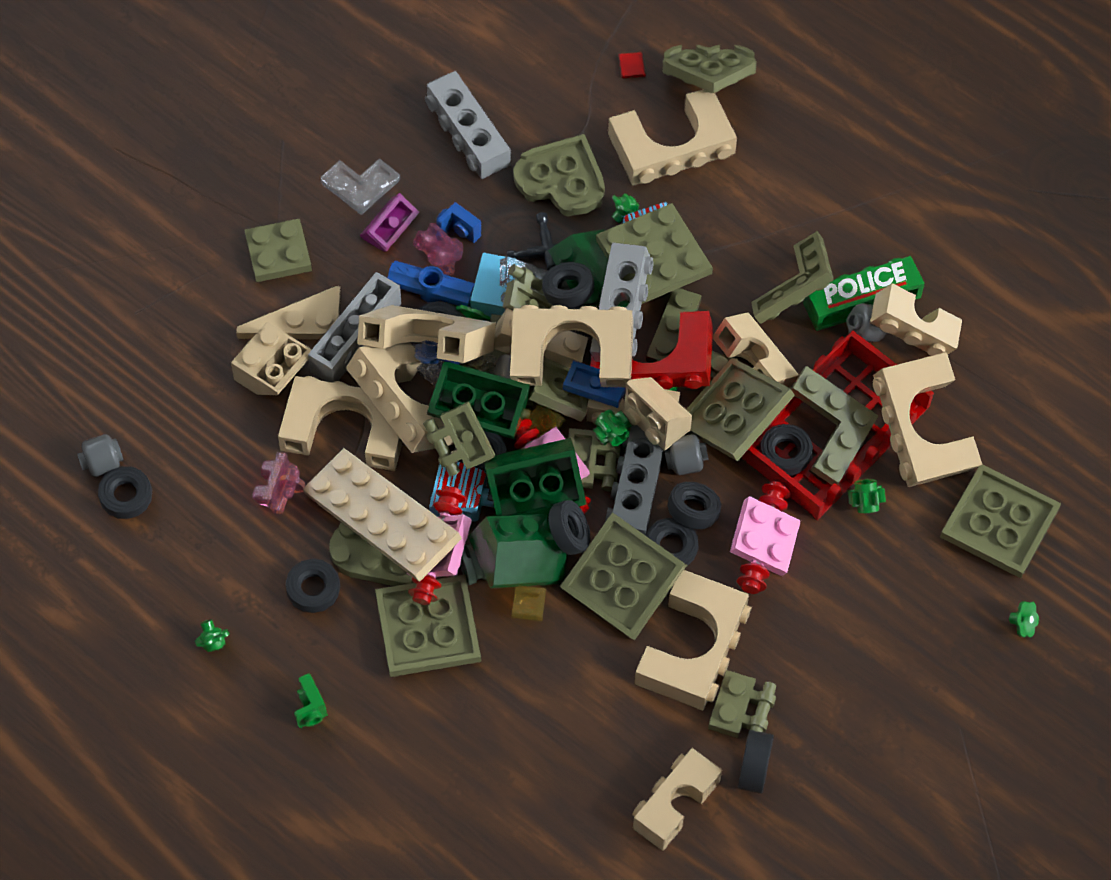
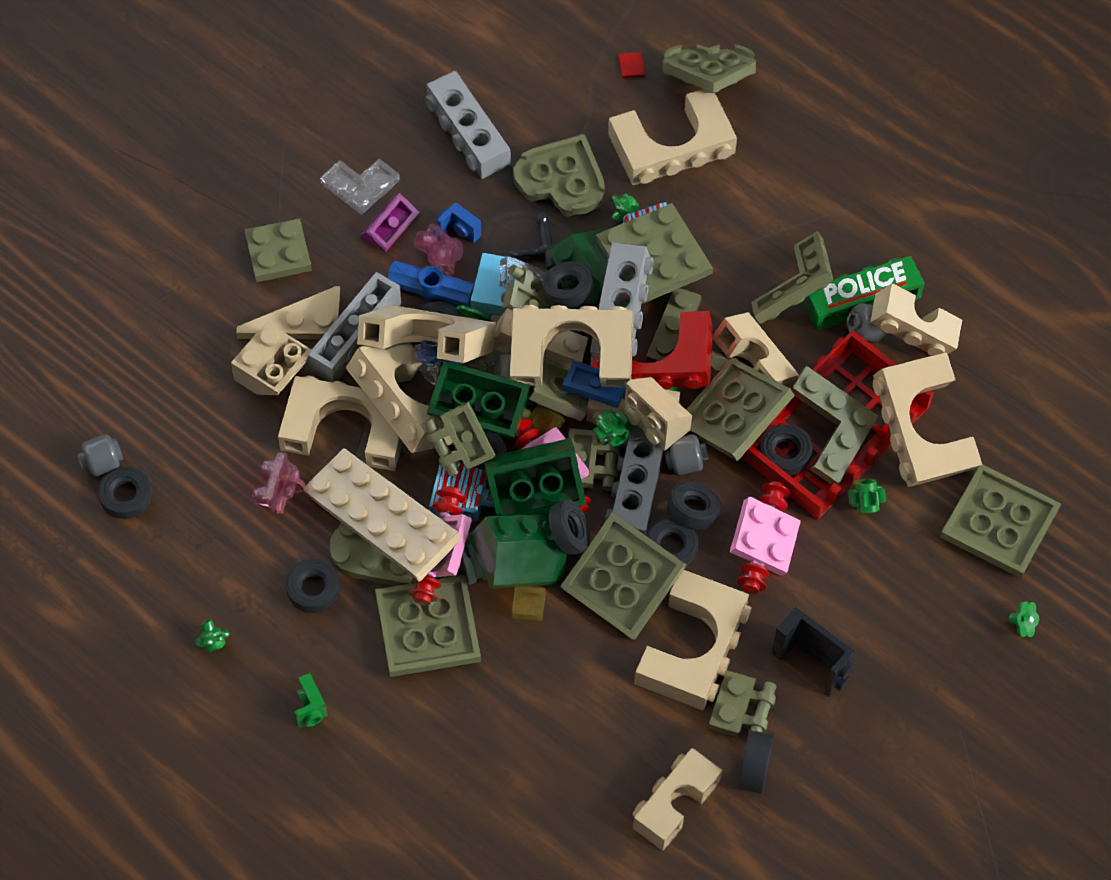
(818, 642): none -> black panel

